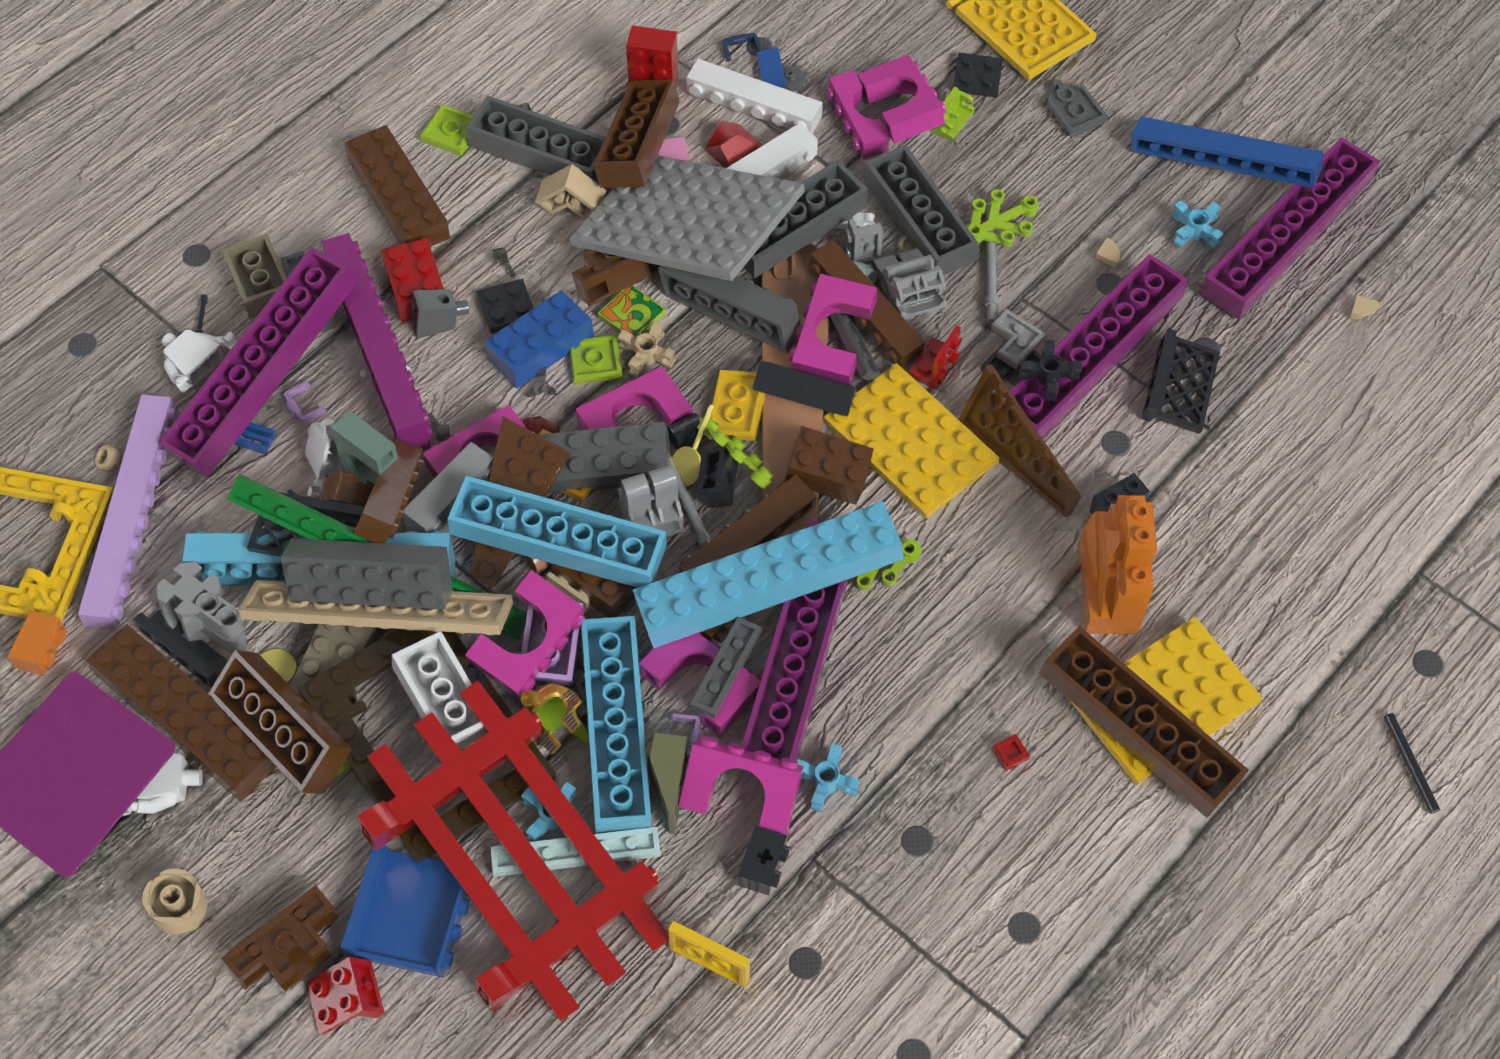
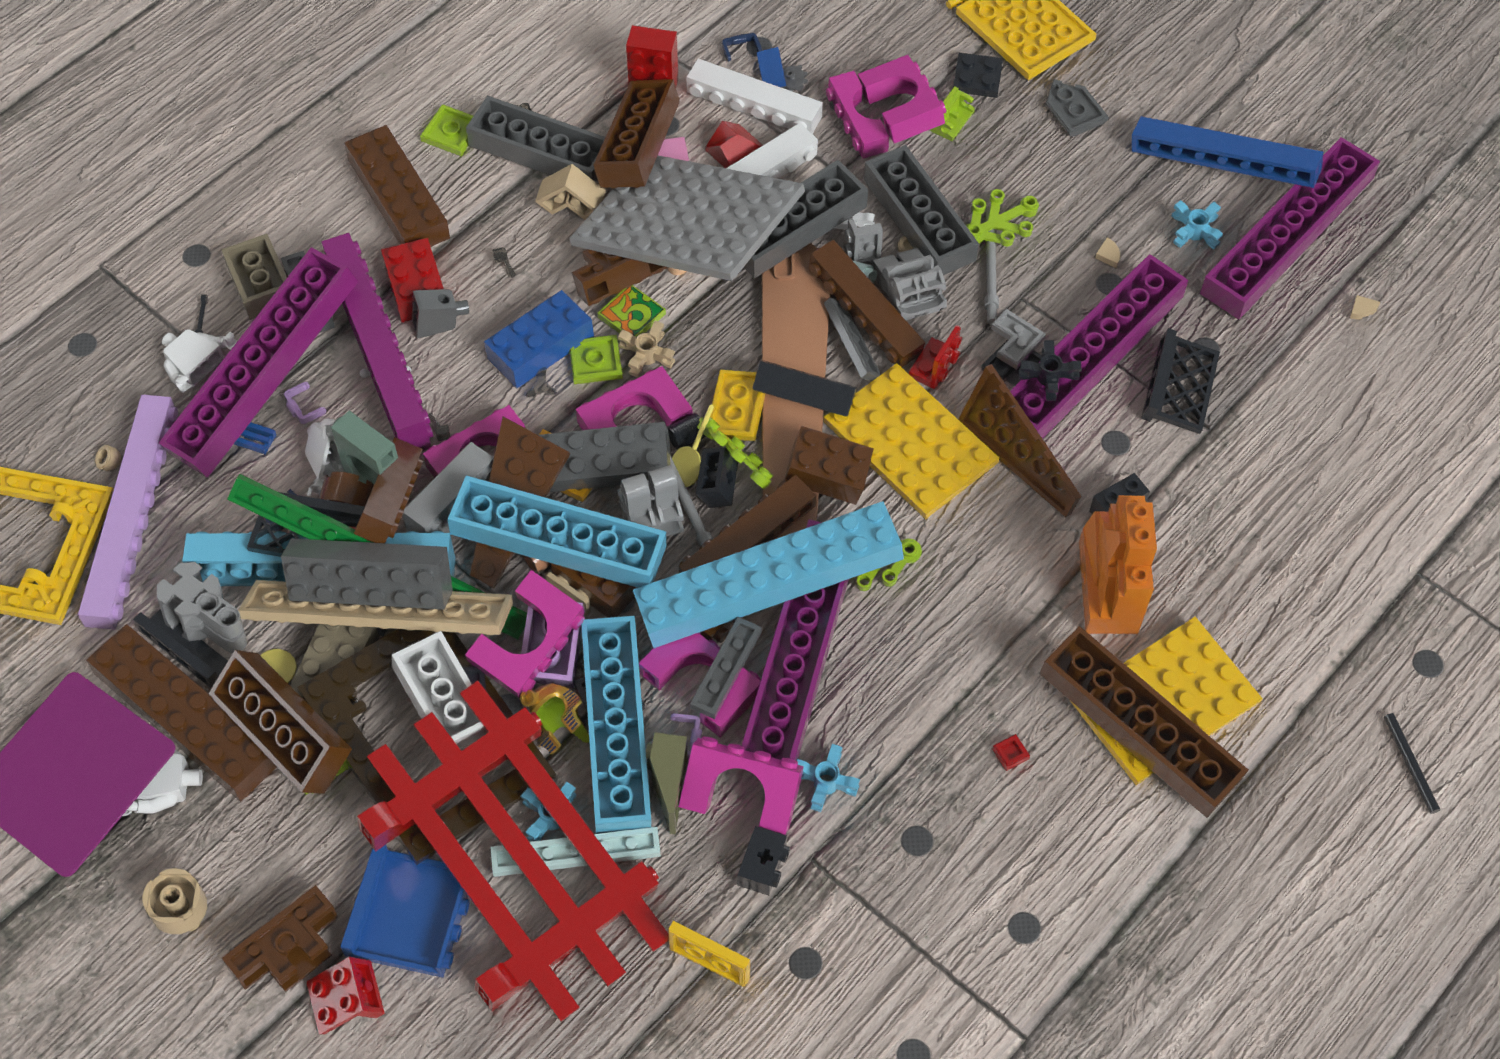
(37, 643): orange brick -> none
(504, 304): black plate -> none
(538, 423): clear red arm -> none
(736, 304): dark grey brick -> none
(830, 297): dark pink arch -> none

